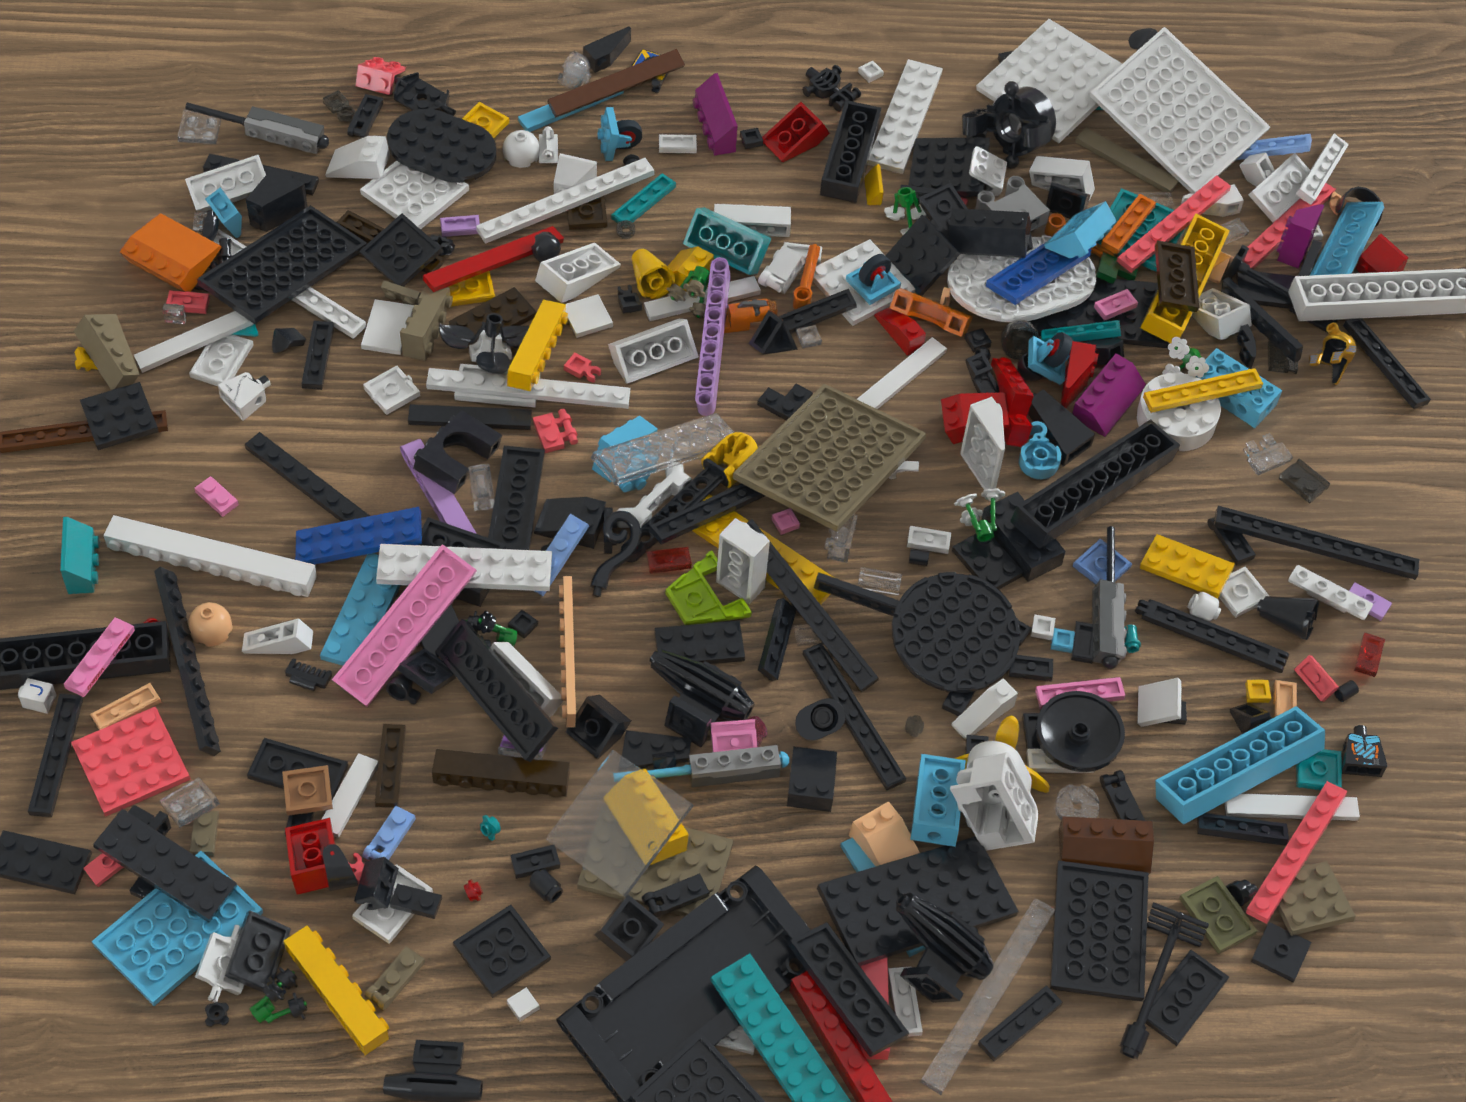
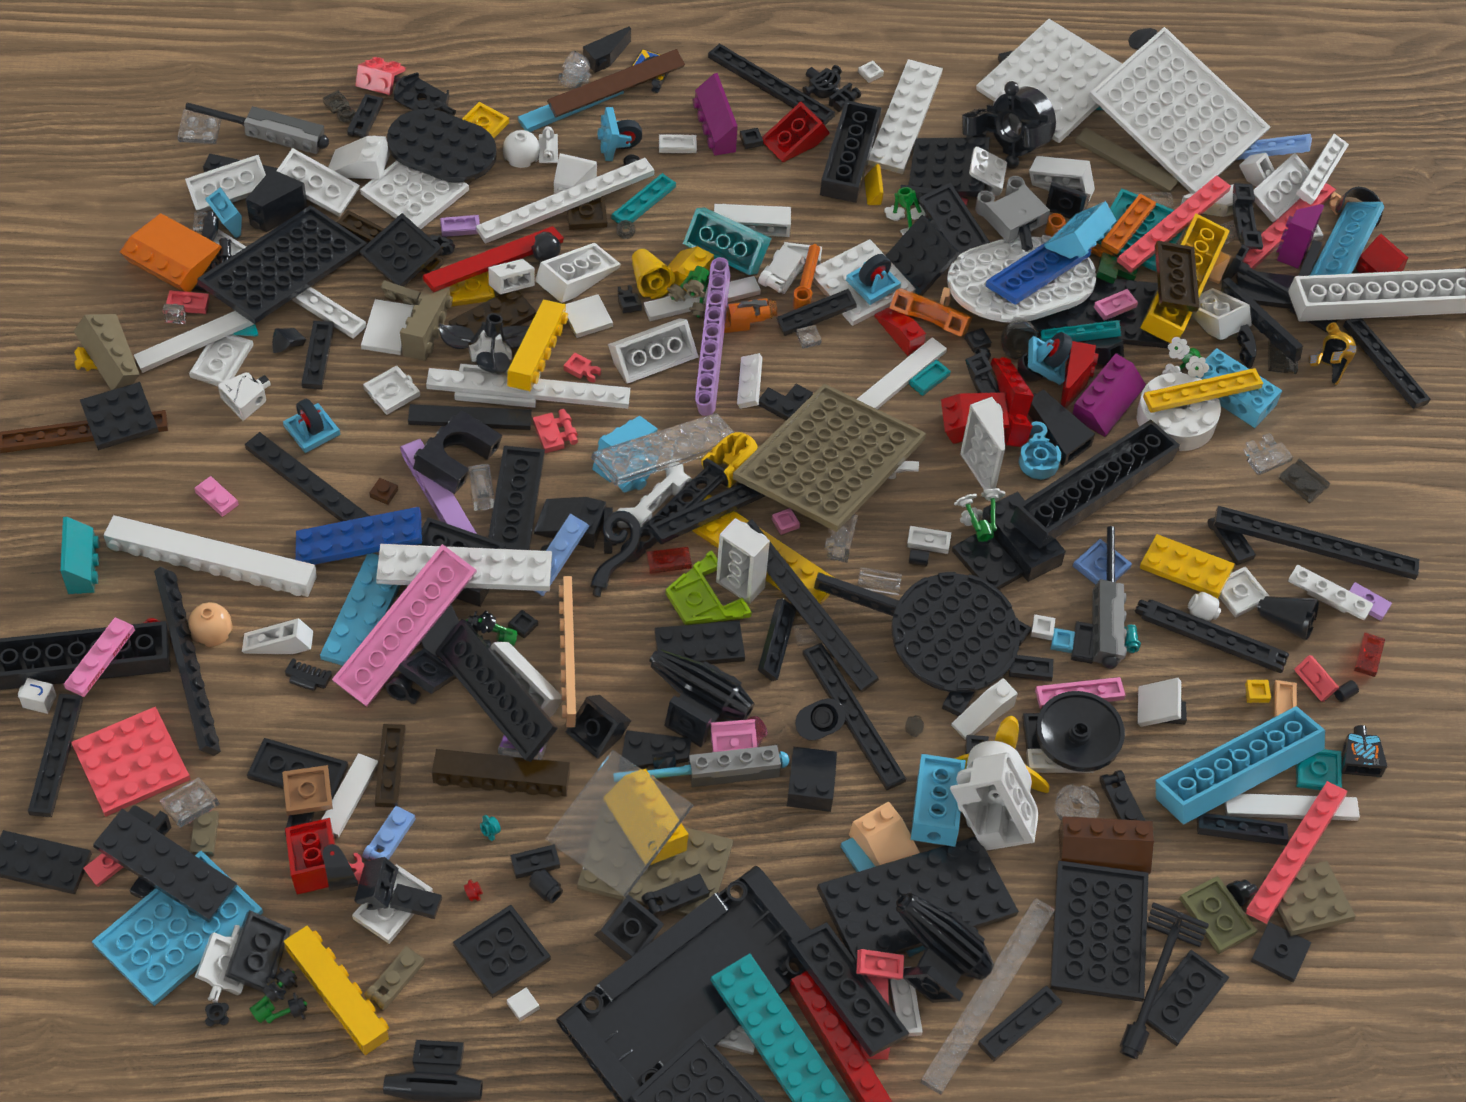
(126, 707): light nougat tile -> none
(310, 426): none -> medium azure plate
(321, 184): none -> white plate
(383, 491): none -> reddish brown plate
(511, 276): none -> white brick
(749, 381): none -> white plate
(768, 82): none -> black tile
(772, 336): black slope -> none
(880, 964): none -> coral plate
(929, 377): none -> teal tile
(990, 232): black slope -> none
(1244, 216): none -> black slope
(1249, 716): black slope -> none

